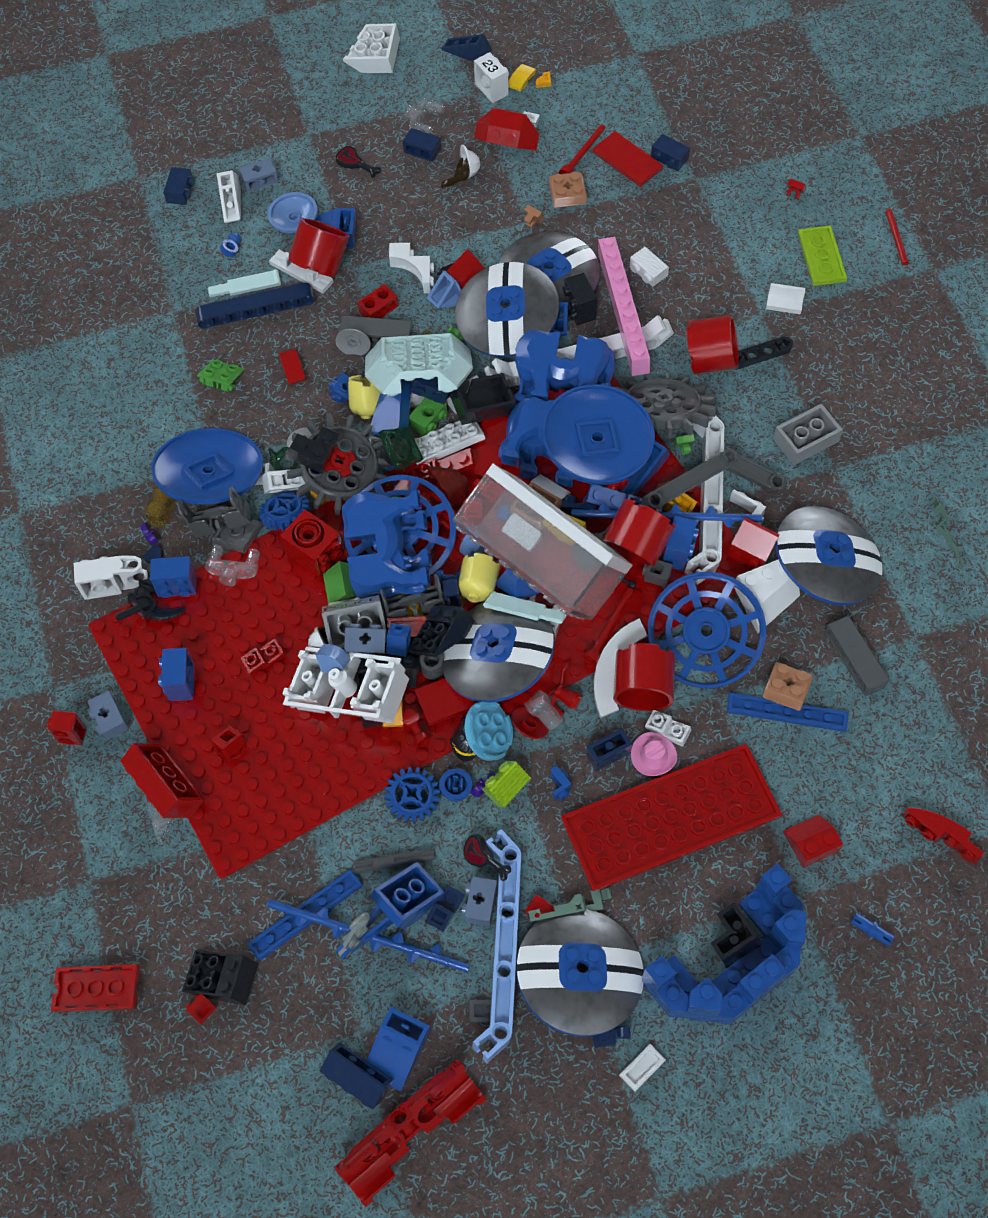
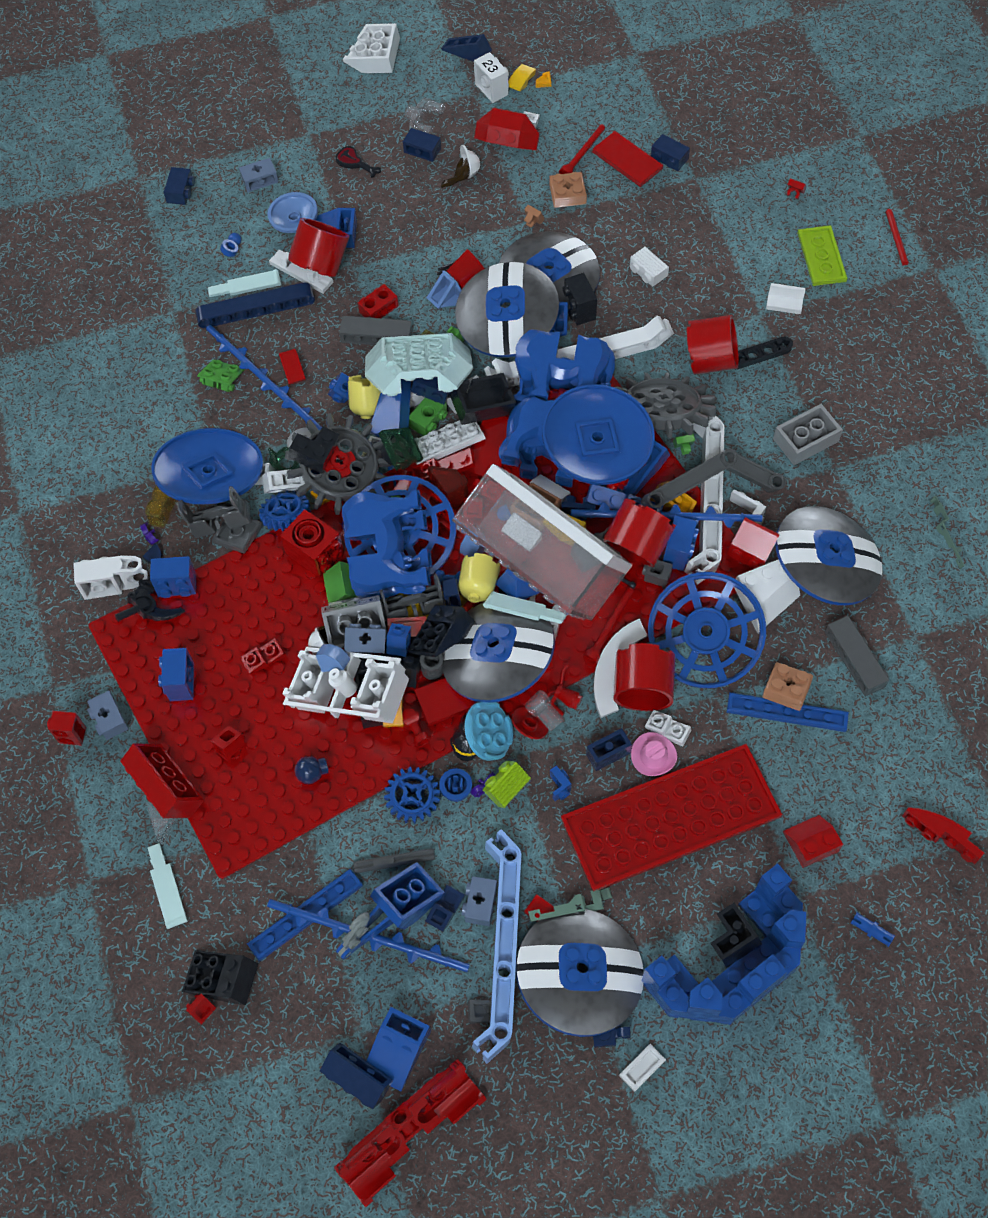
(95, 989): red piece -> none
(166, 888): none -> light aqua piece
(230, 195): white slope -> none
(232, 570): clear connector -> none
(261, 374): none -> blue plant
(310, 769): none -> dark blue piece
(353, 342): light grey dish -> none
(421, 266): white arch -> none
(478, 855): black piece -> none
(624, 307): bright pink brick -> none

